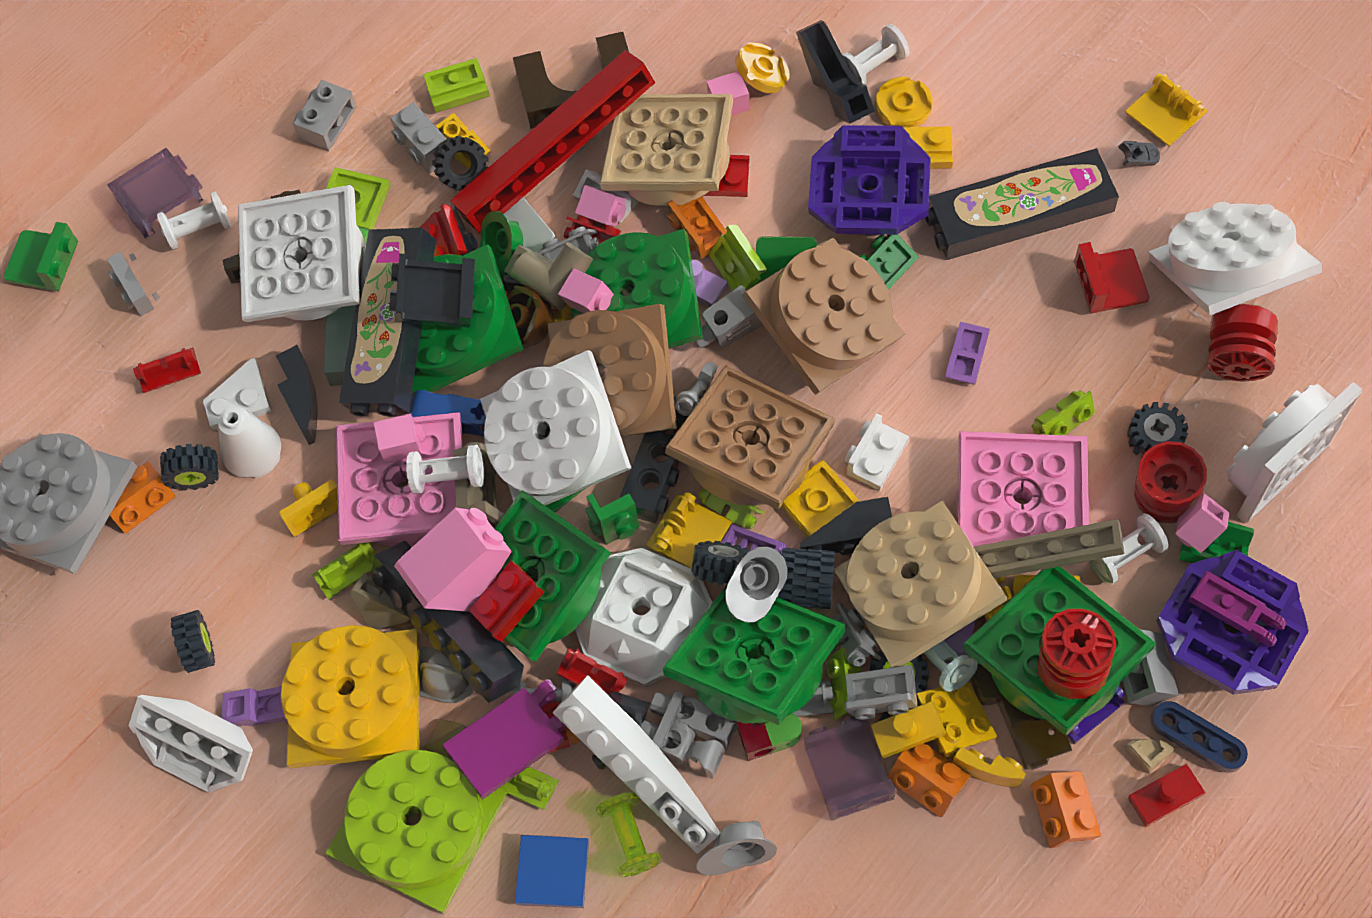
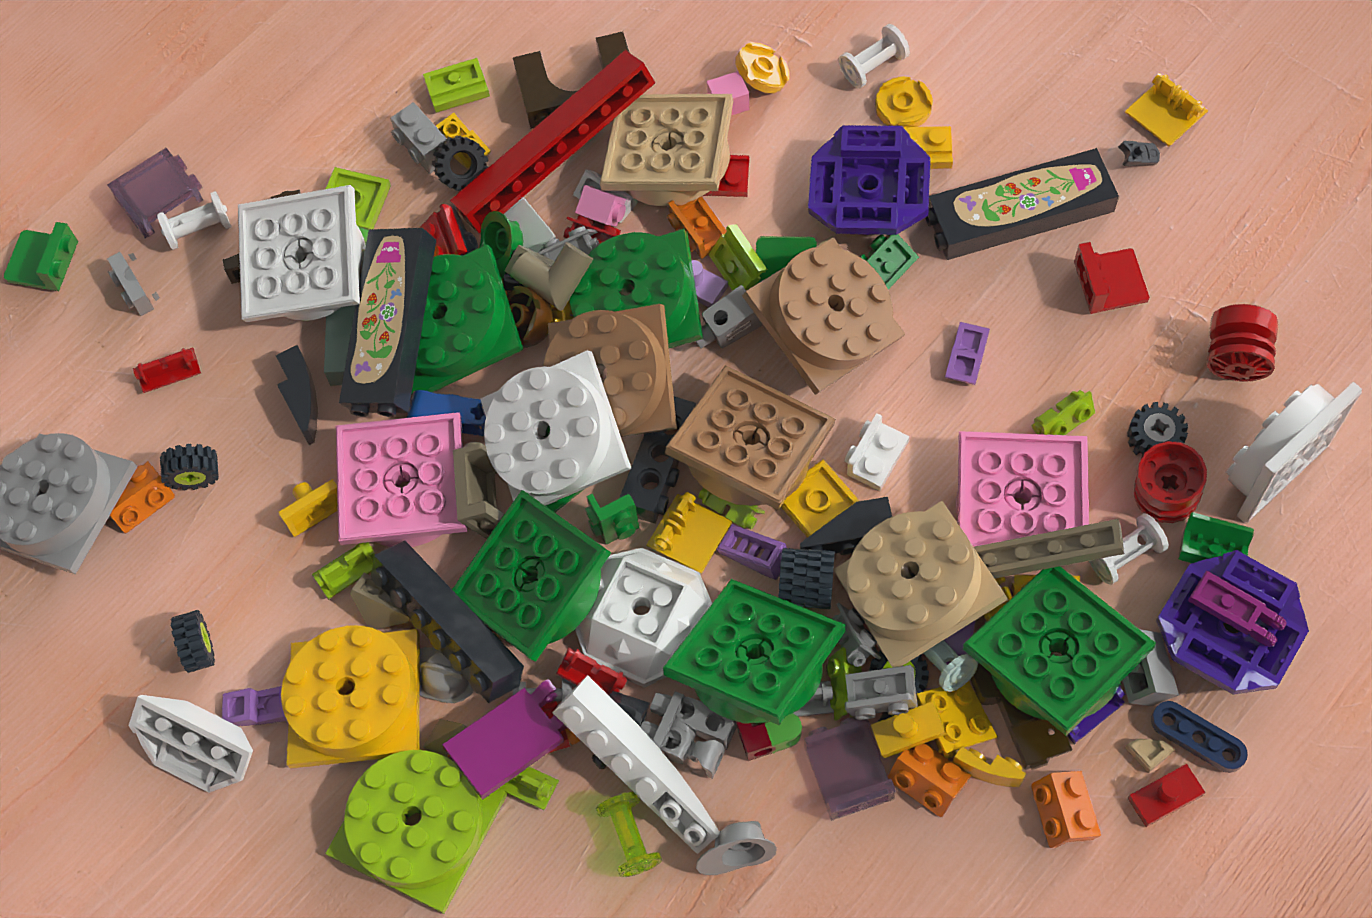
(241, 389): white wing -> none
(247, 443): white cone -> none
(324, 115): light grey brick -> none
(398, 437): bright pink brick -> none
(433, 292): black panel -> none
(445, 469): white hose -> none
(454, 561): bright pink slope -> none
(506, 601): red plate -> none
(552, 871): blue tile -> none
(585, 292): bright pink brick -> none
(687, 400): light grey hinge -> none
(716, 561): black wheel -> none
(755, 584): light grey piece -> none
(830, 72): black arch -> none
(1076, 653): red wheel -> none
(1202, 523): bright pink brick -> none
(1233, 255): white piece -> none

